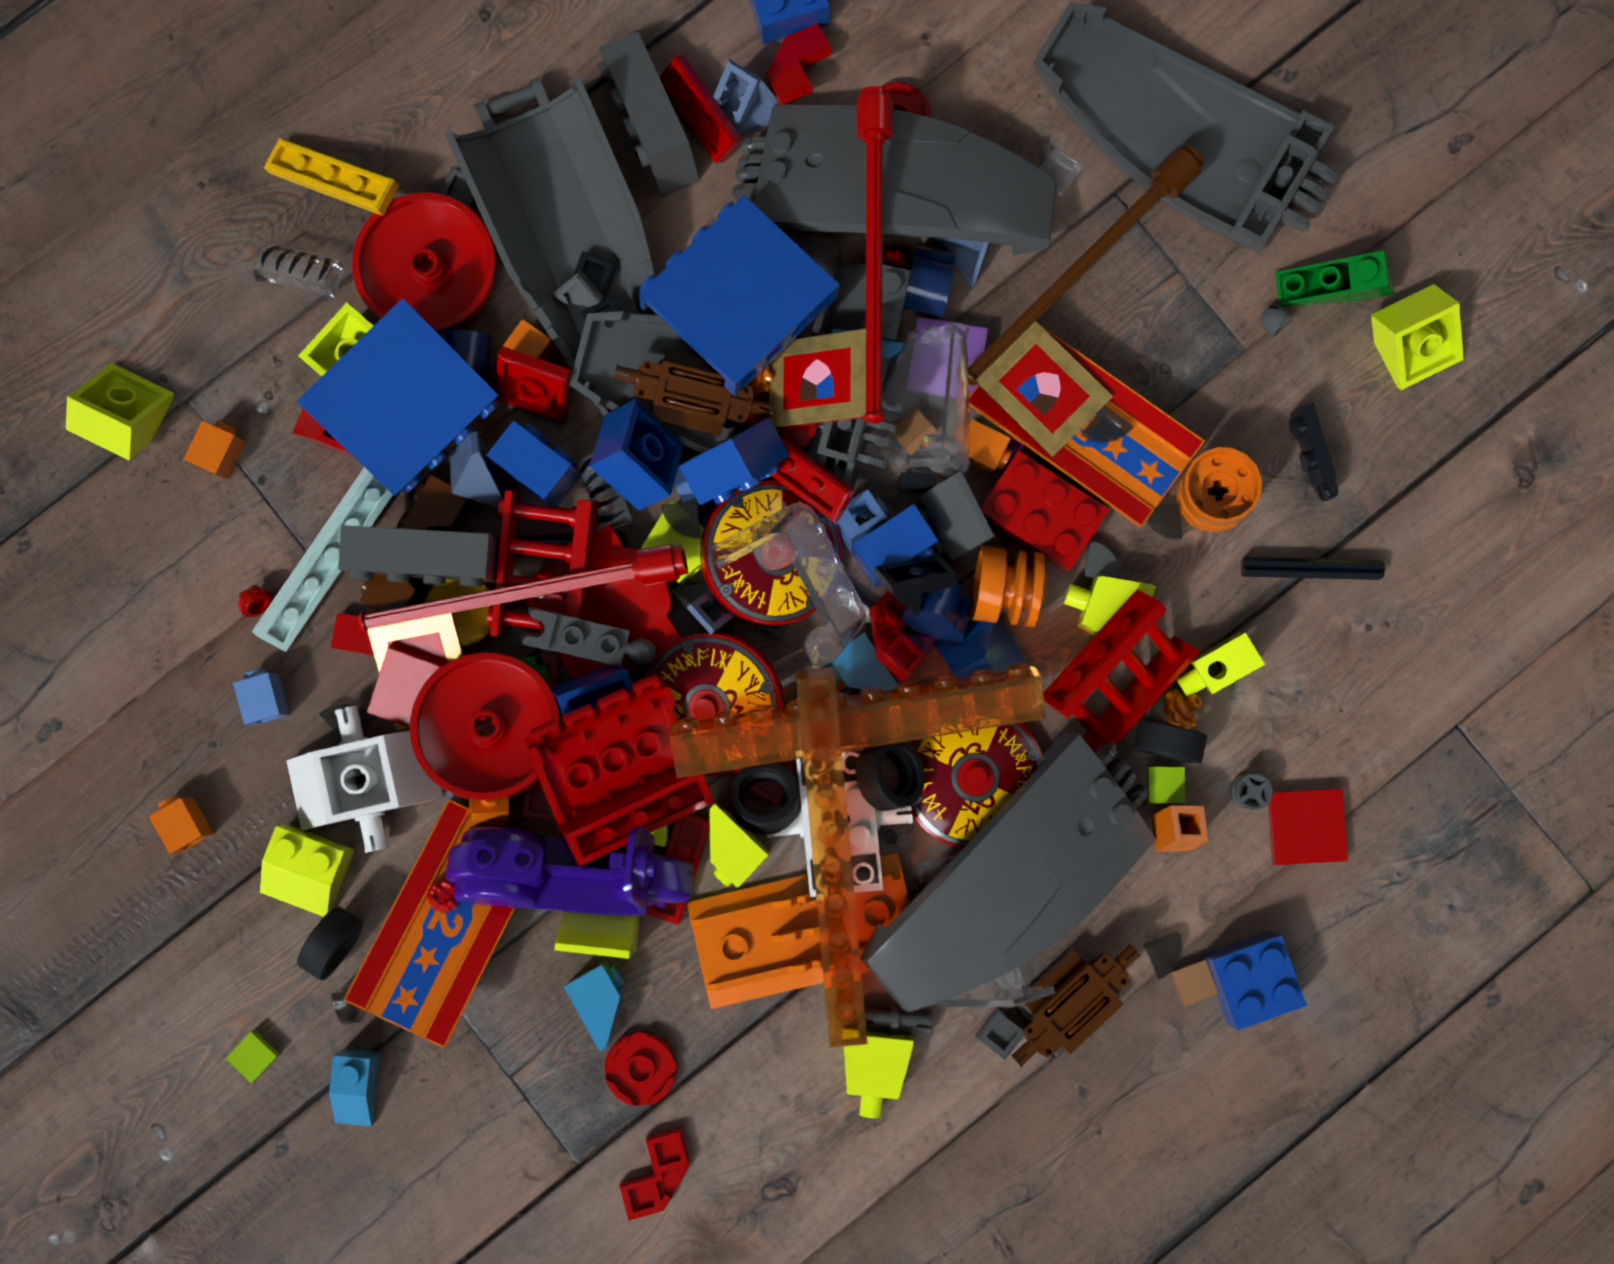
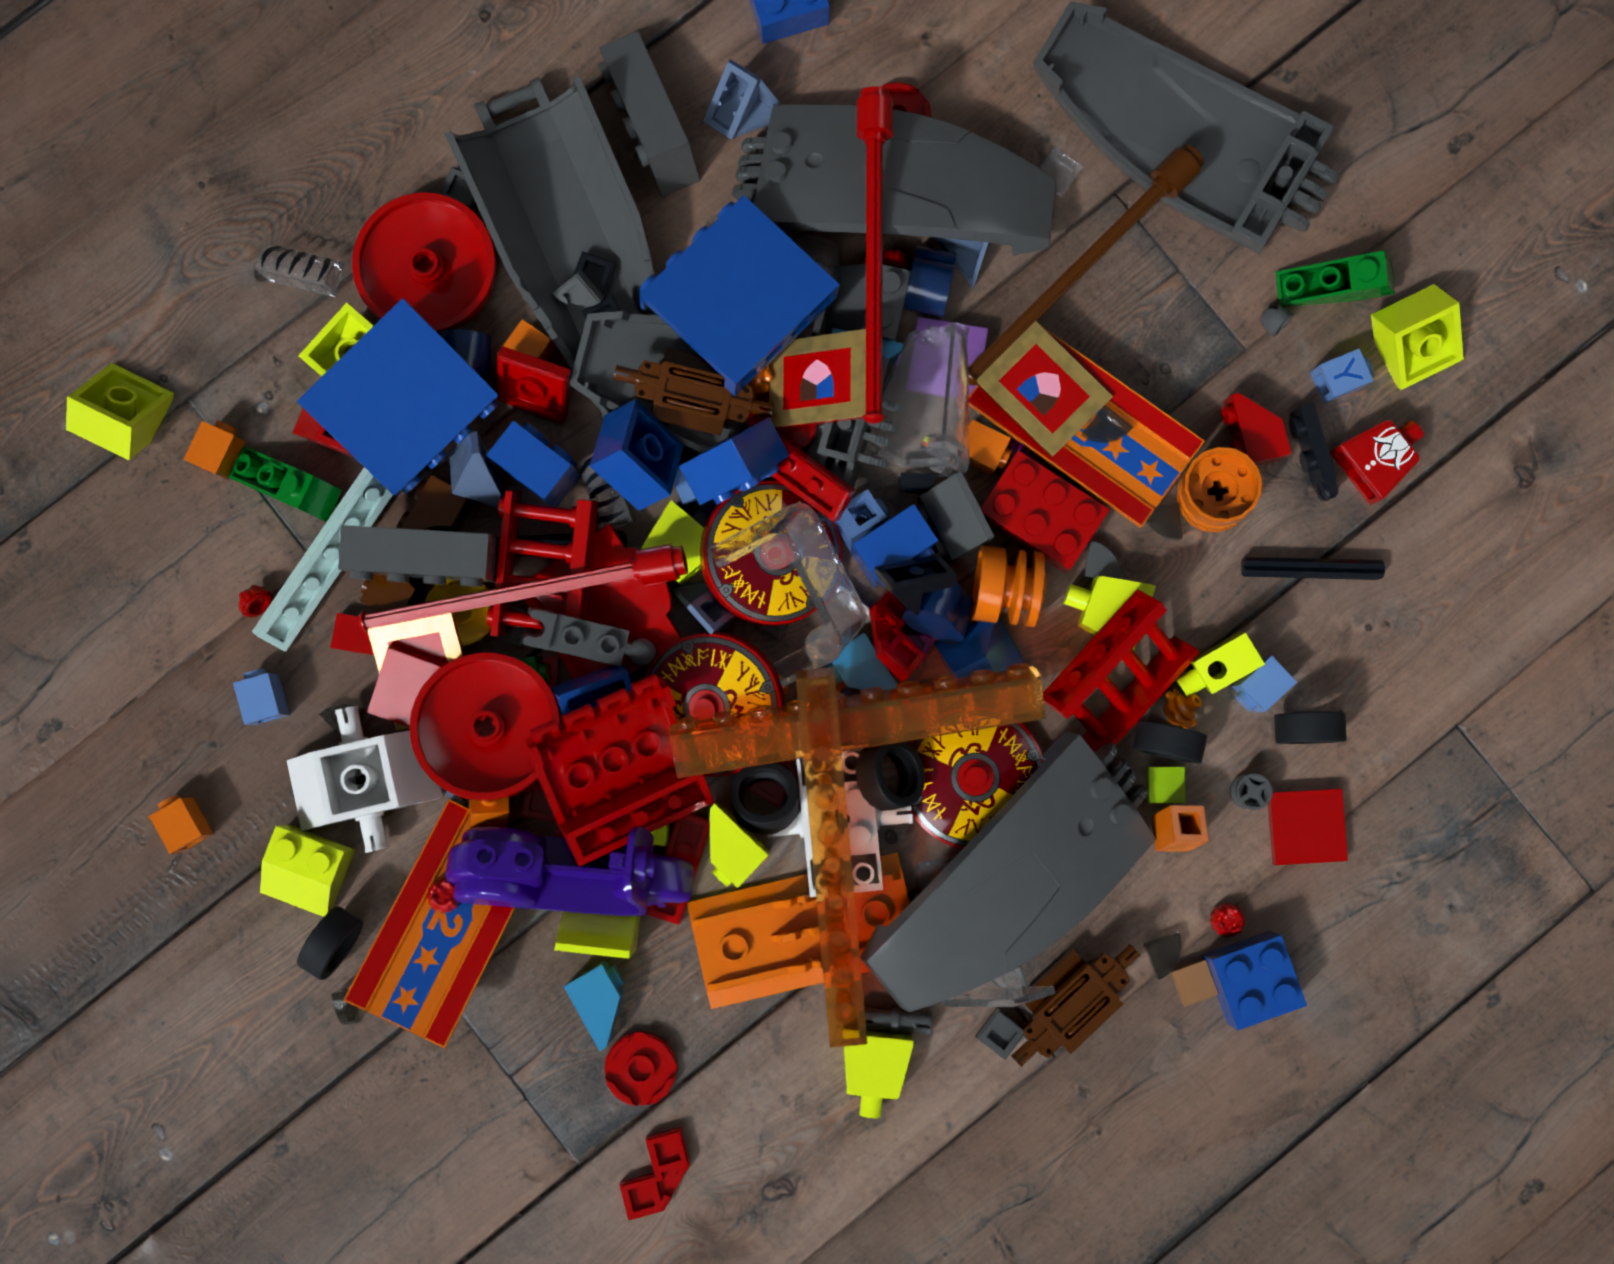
(252, 1056): lime tile -> none
(285, 483): none -> green slope
(331, 176): yellow tile -> none
(354, 1086): dark azure slope -> none
(683, 518): clear smoke tile -> none
(699, 109): red tile -> none
(796, 51): red tile -> none
(911, 430): medium nougat tile -> none
(1227, 919): none -> red piece
(1255, 430): none -> red slope
(1263, 686): none -> medium blue brick
(1310, 727): none -> black tyre
(1342, 376): none -> medium blue brick
(1379, 458): none -> torso

